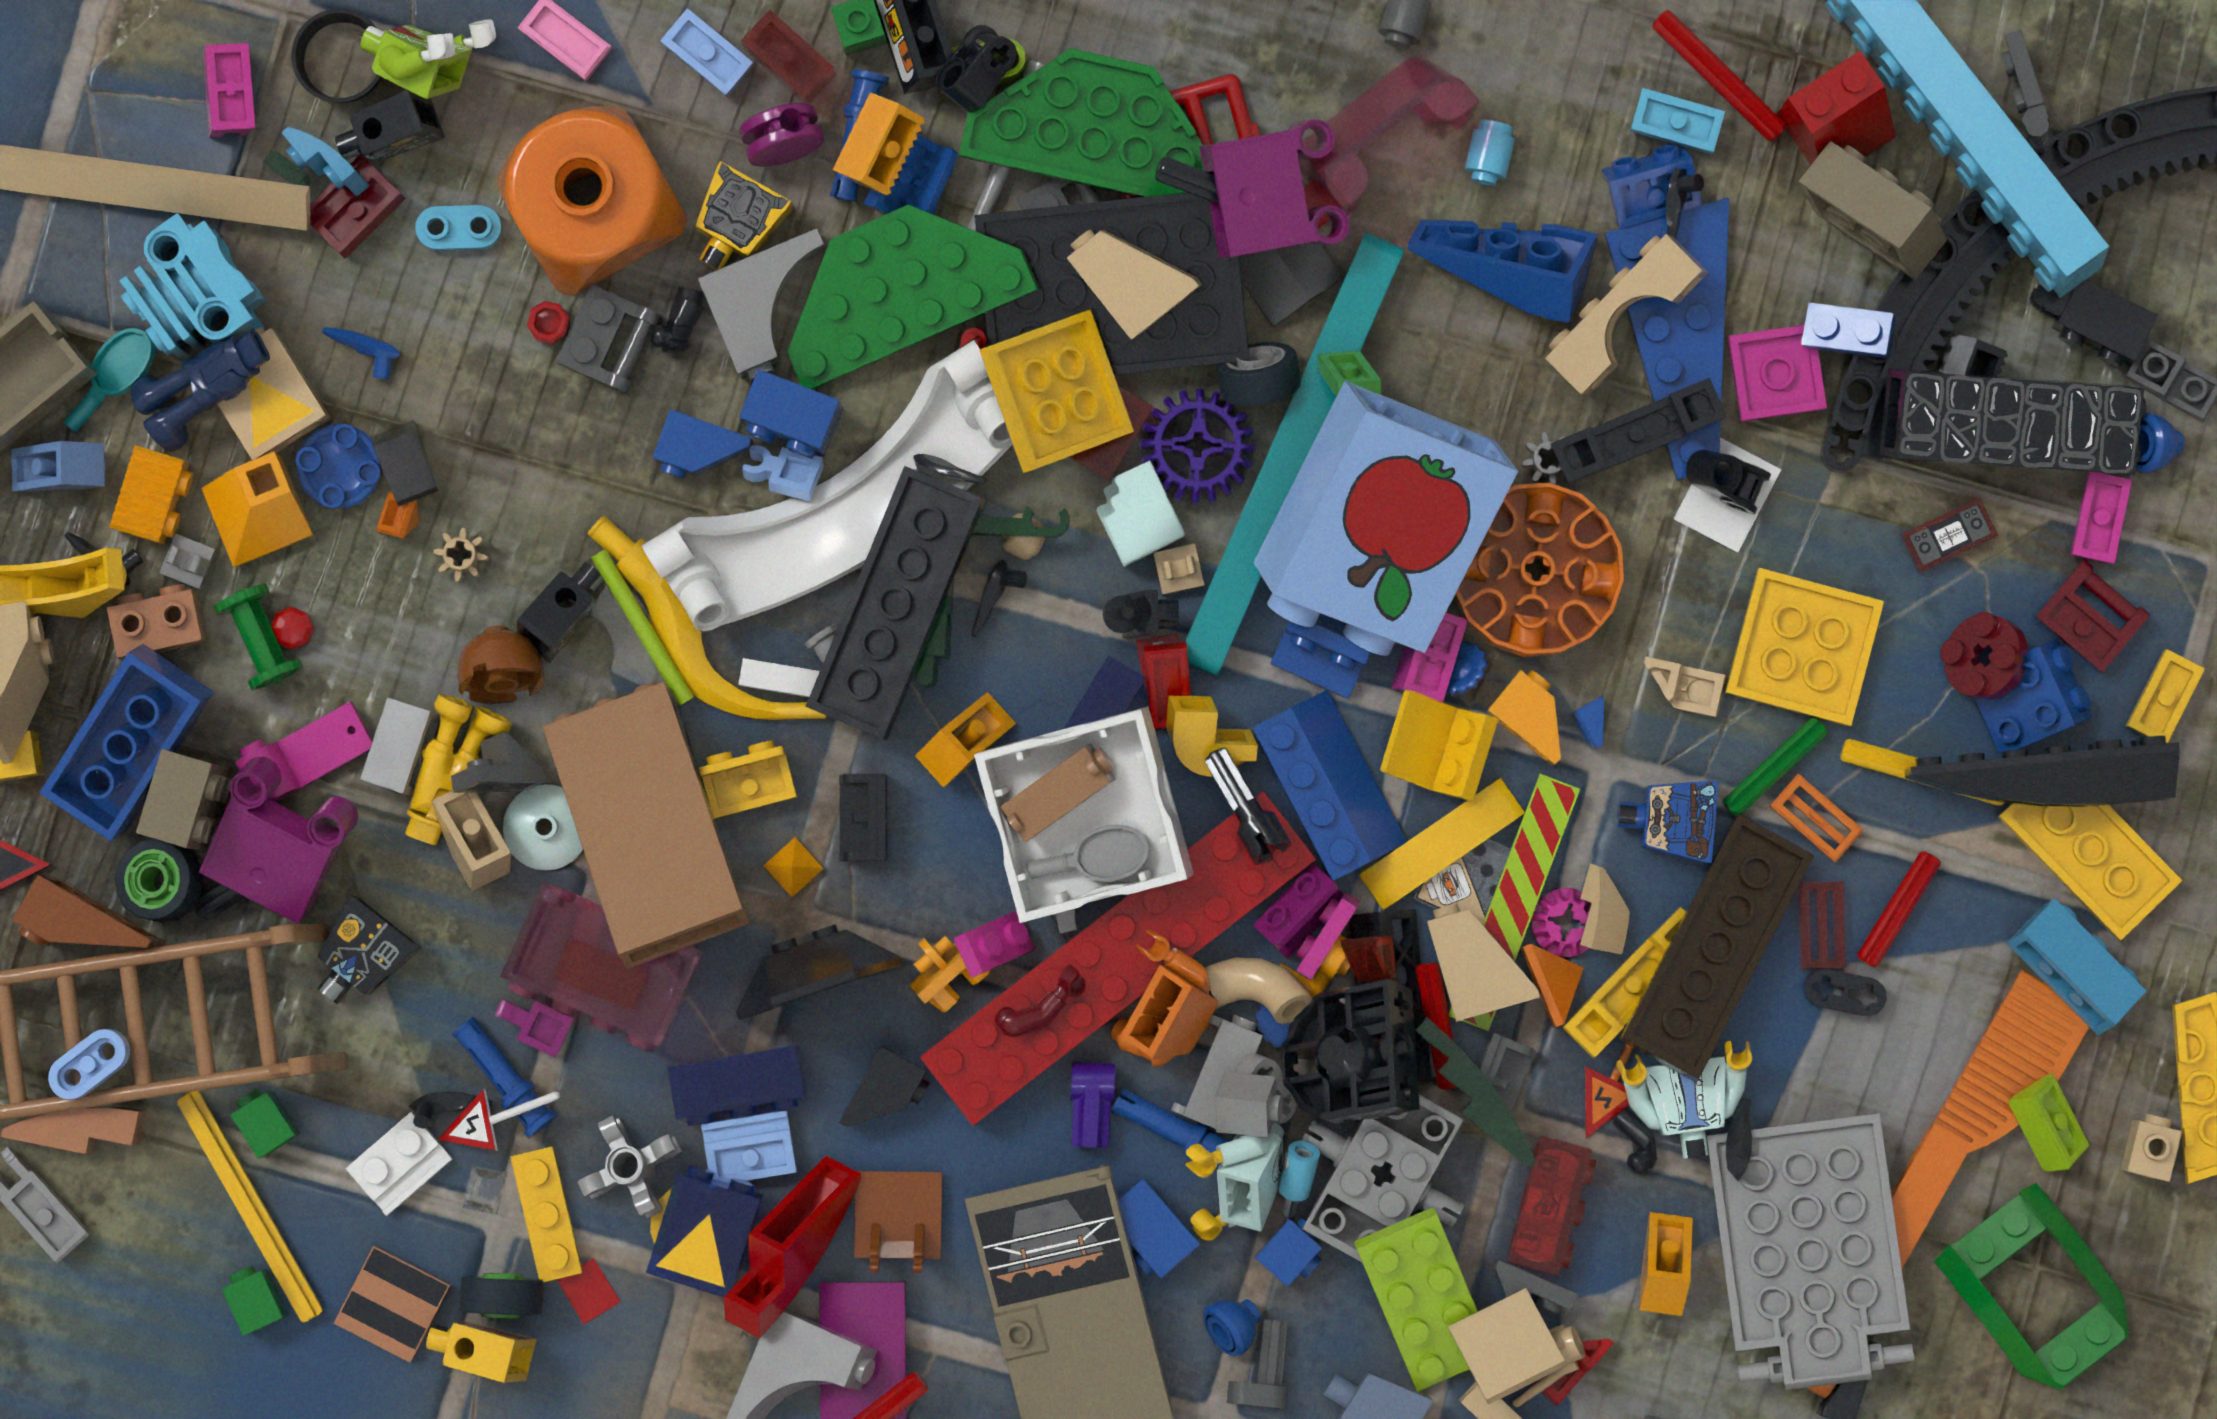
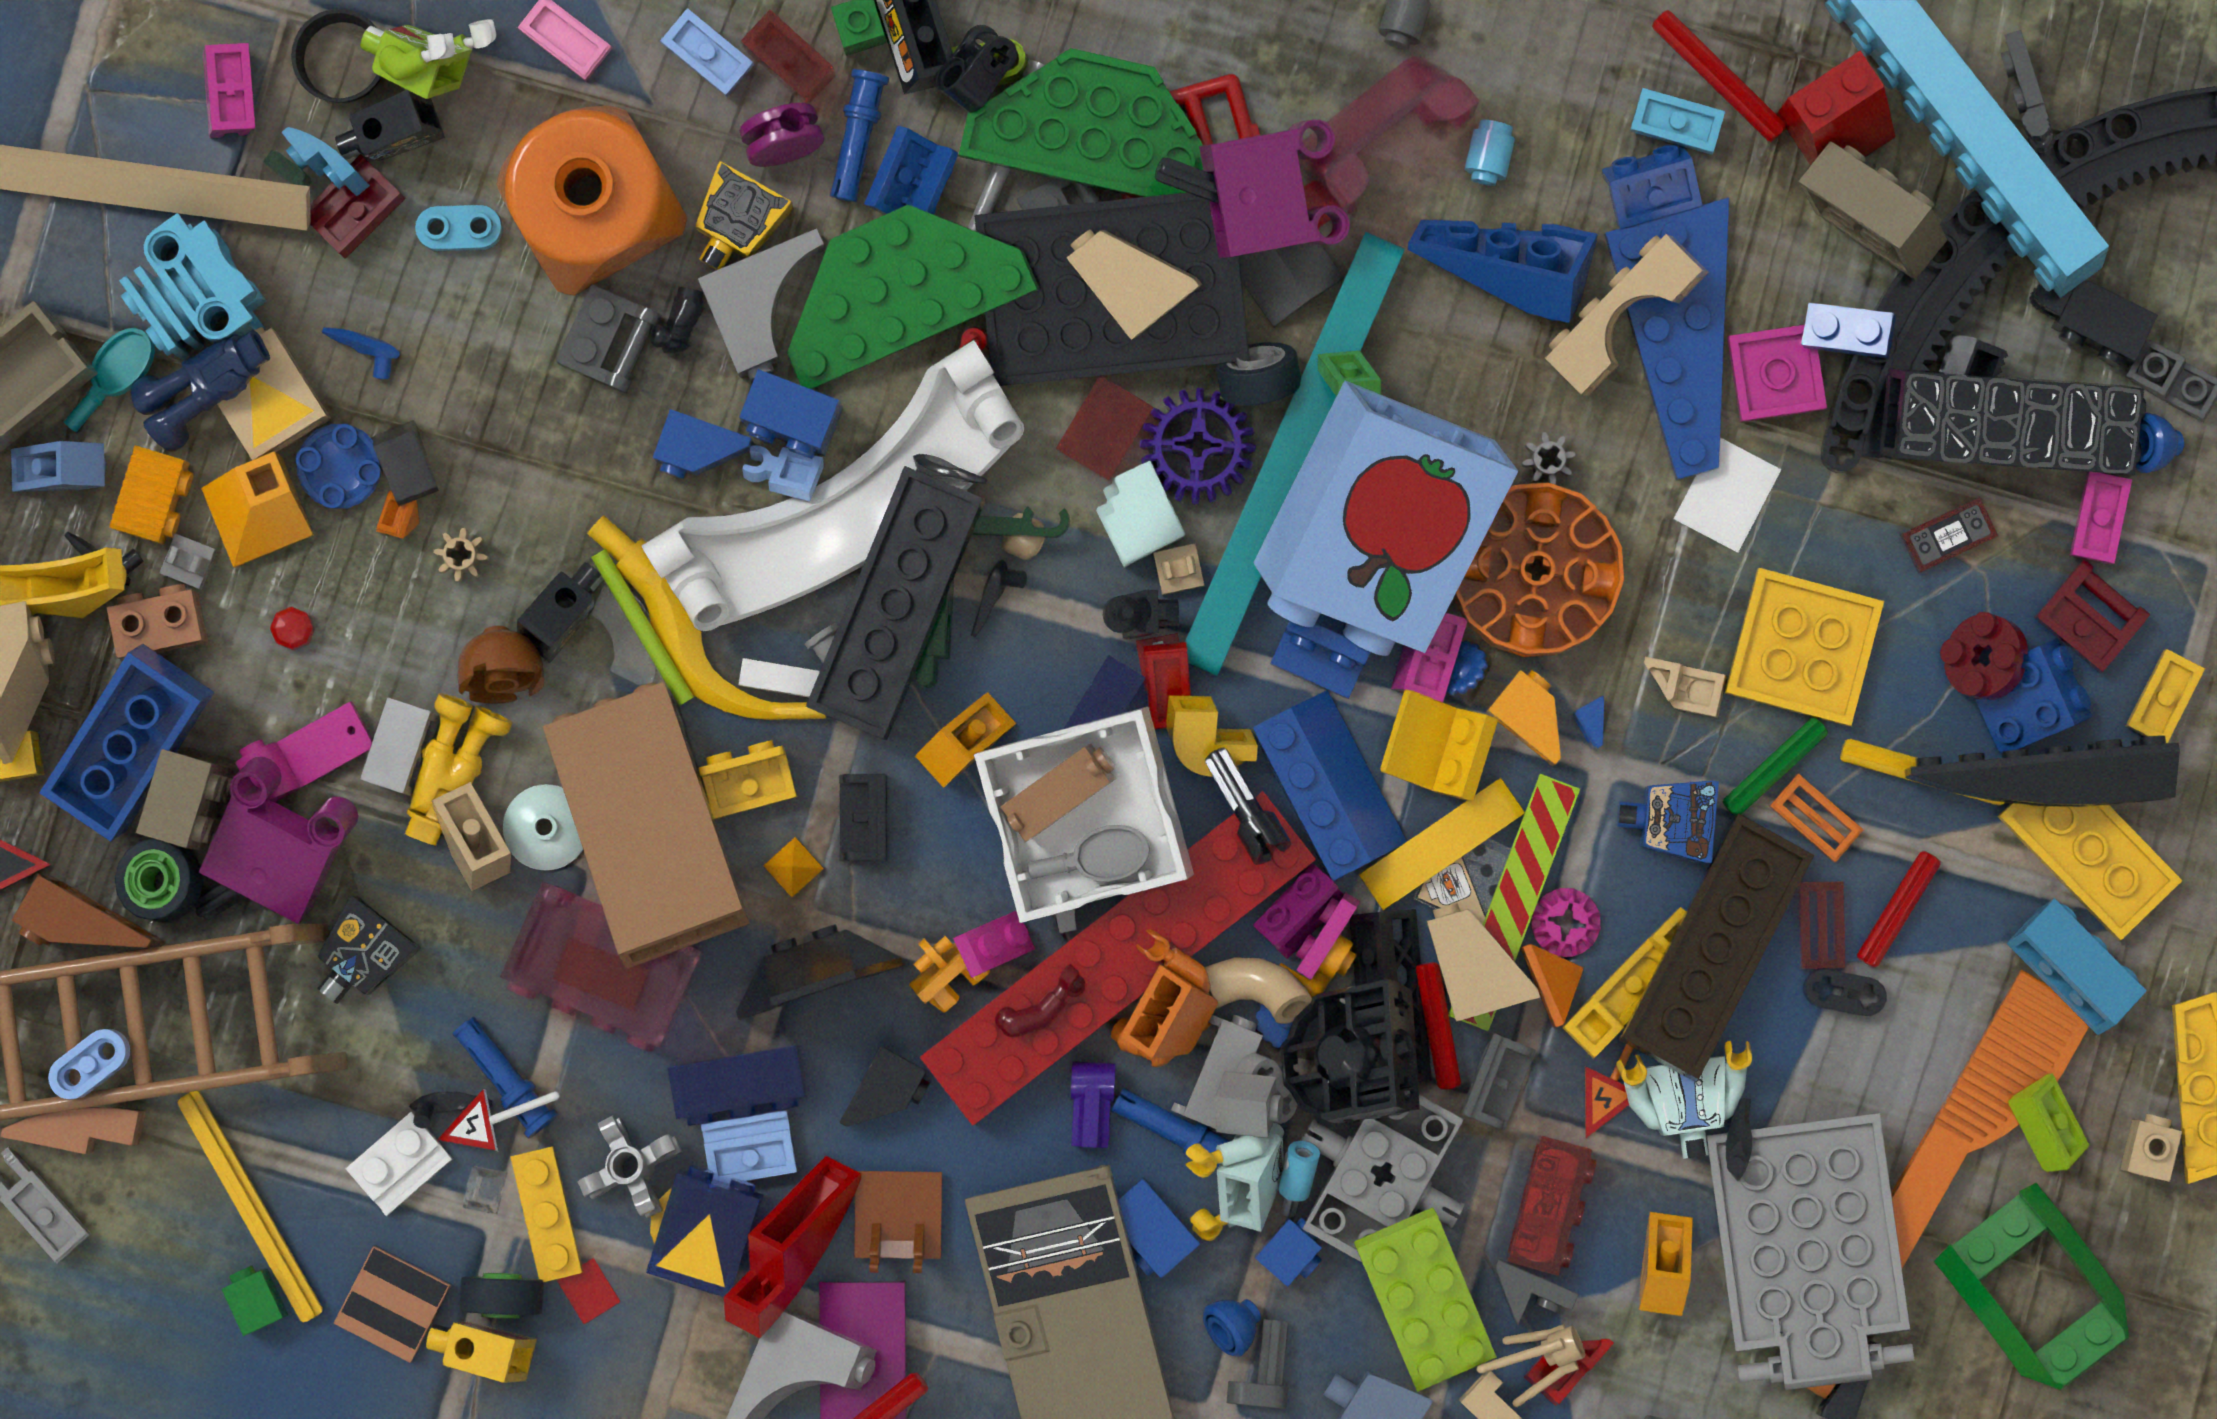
(258, 636): green hose -> none
(264, 1122): green brick -> none
(502, 769): dark grey slope -> none
(540, 1027): magenta plate -> none
(548, 322): red tile -> none
(878, 144): light orange brick -> none
(1056, 391): yellow plate -> none
(1370, 957): clear red slope -> none
(1485, 1105): clear green slope -> none
(1507, 1346): tan tile -> none
(1608, 913): tan slope -> none
(1638, 431): black slope -> none
(1642, 1139): black arm -> none
(1676, 196): black bar -> none
(1727, 478): black piece -> none

